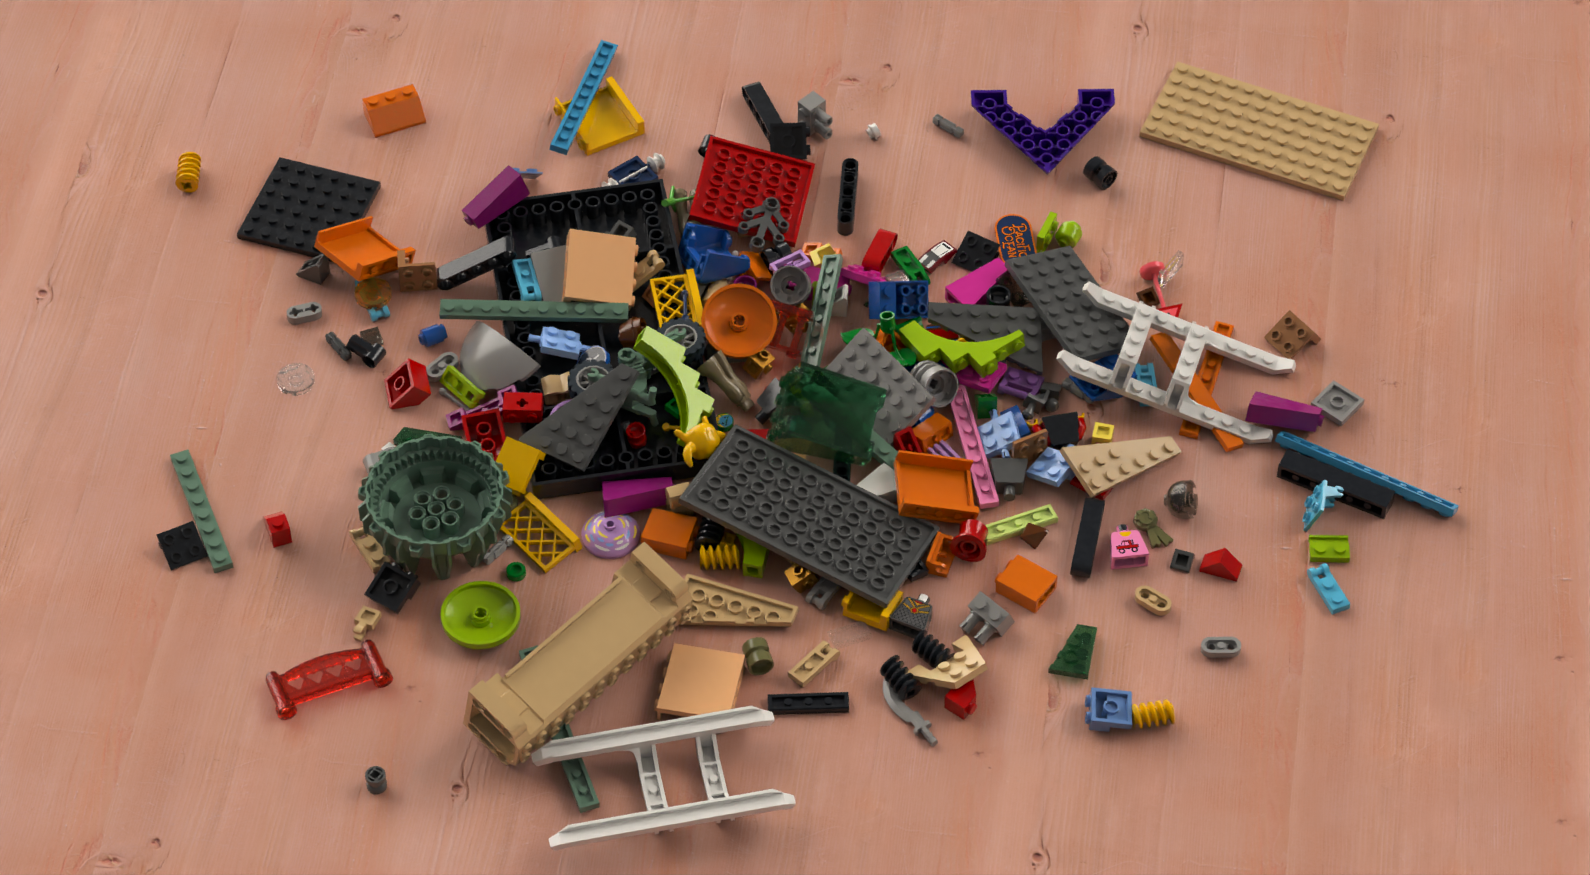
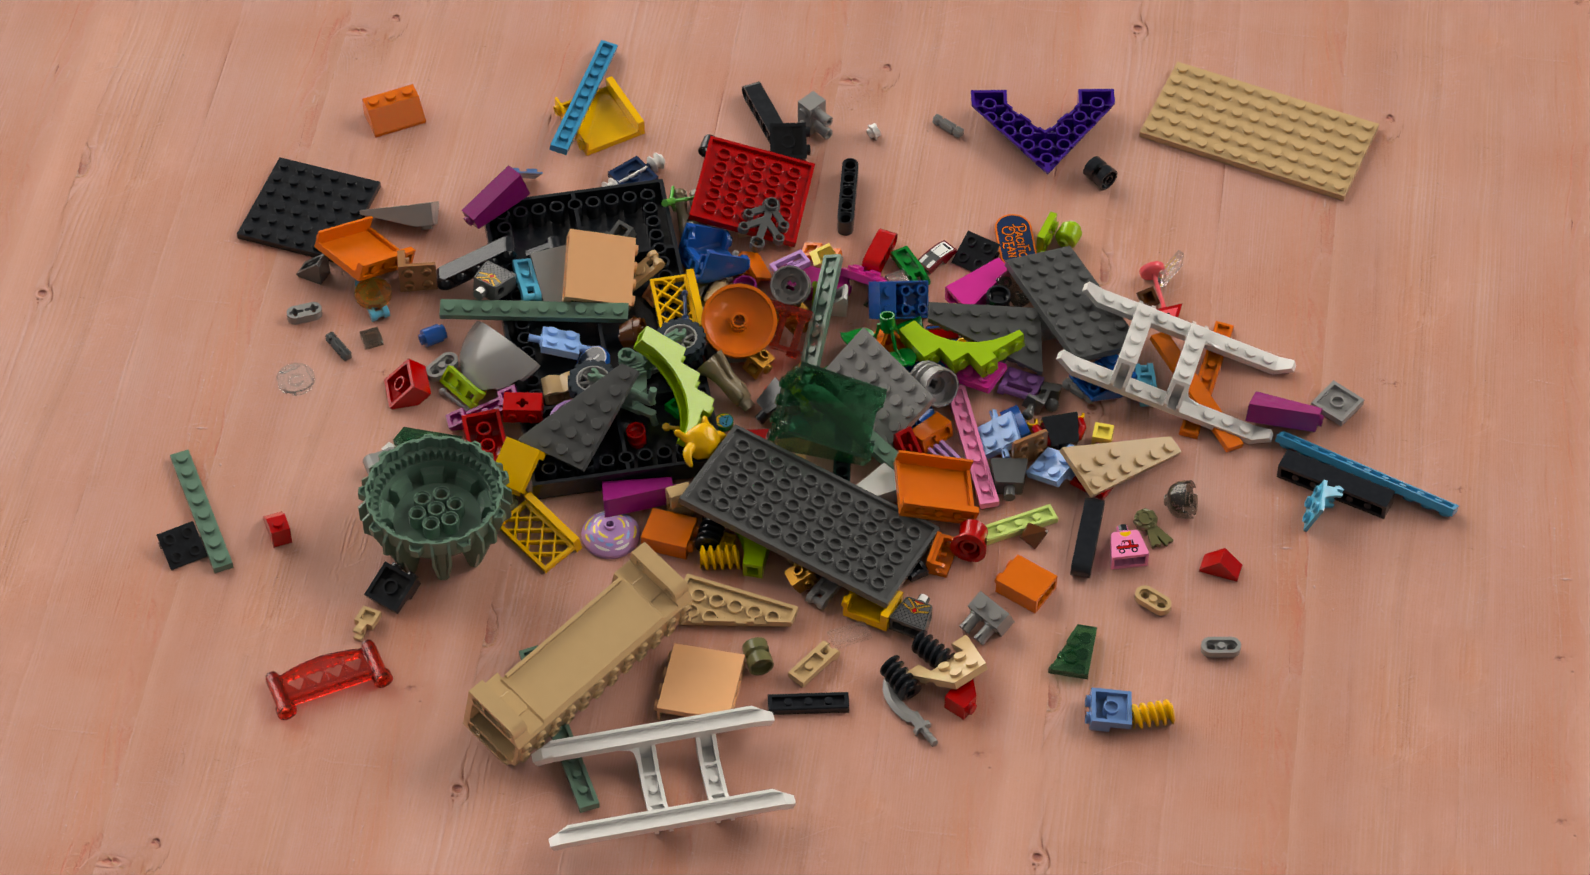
(188, 172): yellow piece -> none
(369, 549): tan plate -> none
(370, 353): black piece -> none
(376, 780): dark grey wheel -> none
(414, 215): none -> light grey wedge
(480, 615): lime dish -> none
(493, 282): none -> torso
(497, 549): light grey axle -> none
(516, 571): green tile -> none
(771, 255): black wheel -> none
(984, 404): green slope -> none
(1182, 560): dark grey slope -> none
(1291, 335): medium nougat bracket -> none
(1328, 589): medium azure plate -> none
(1329, 548): lime plate -> none

